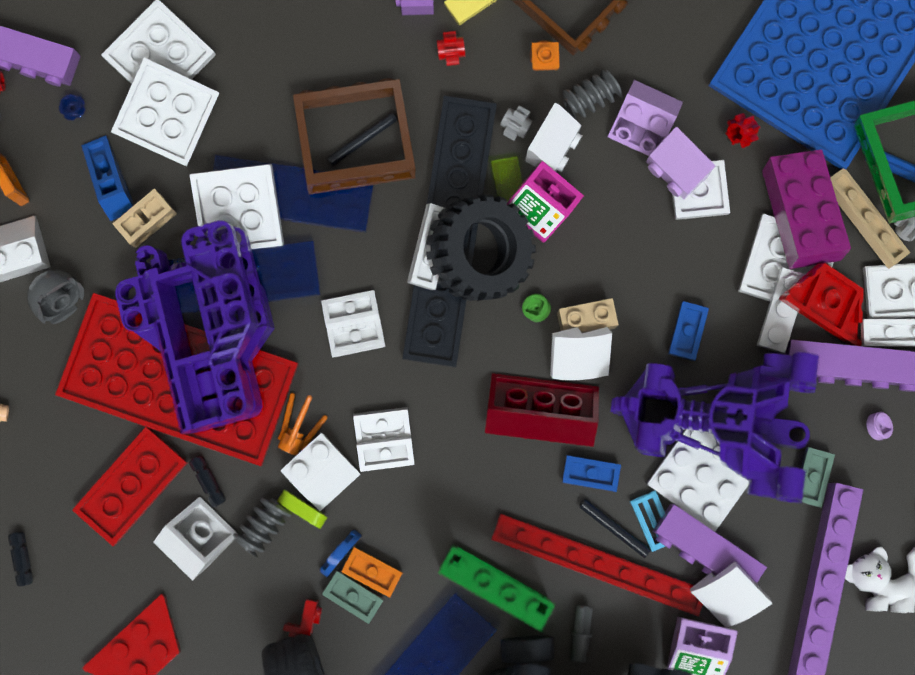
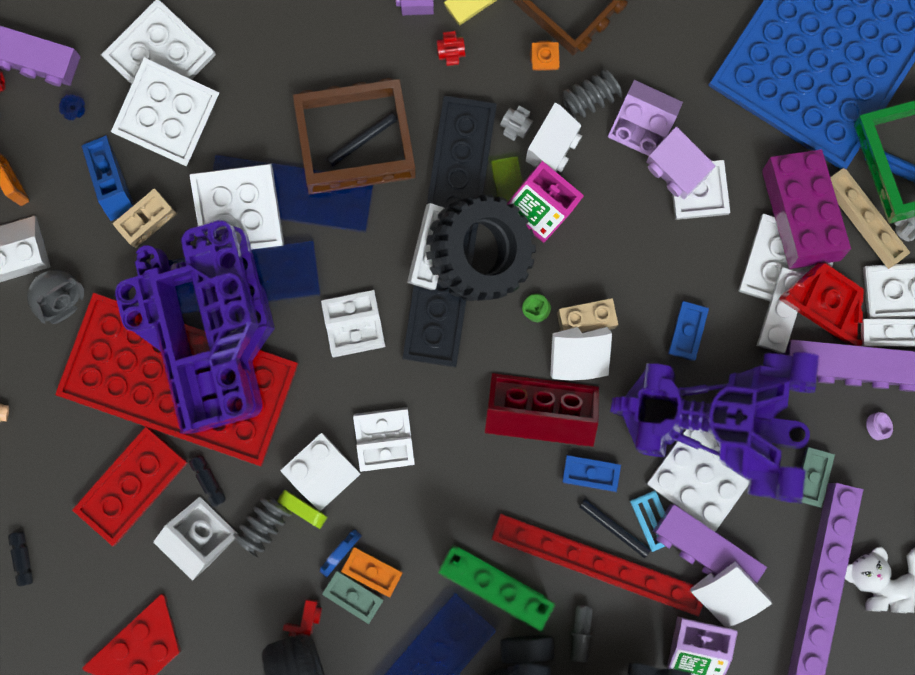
(291, 440): orange plant -> none
(742, 130): red gear -> none

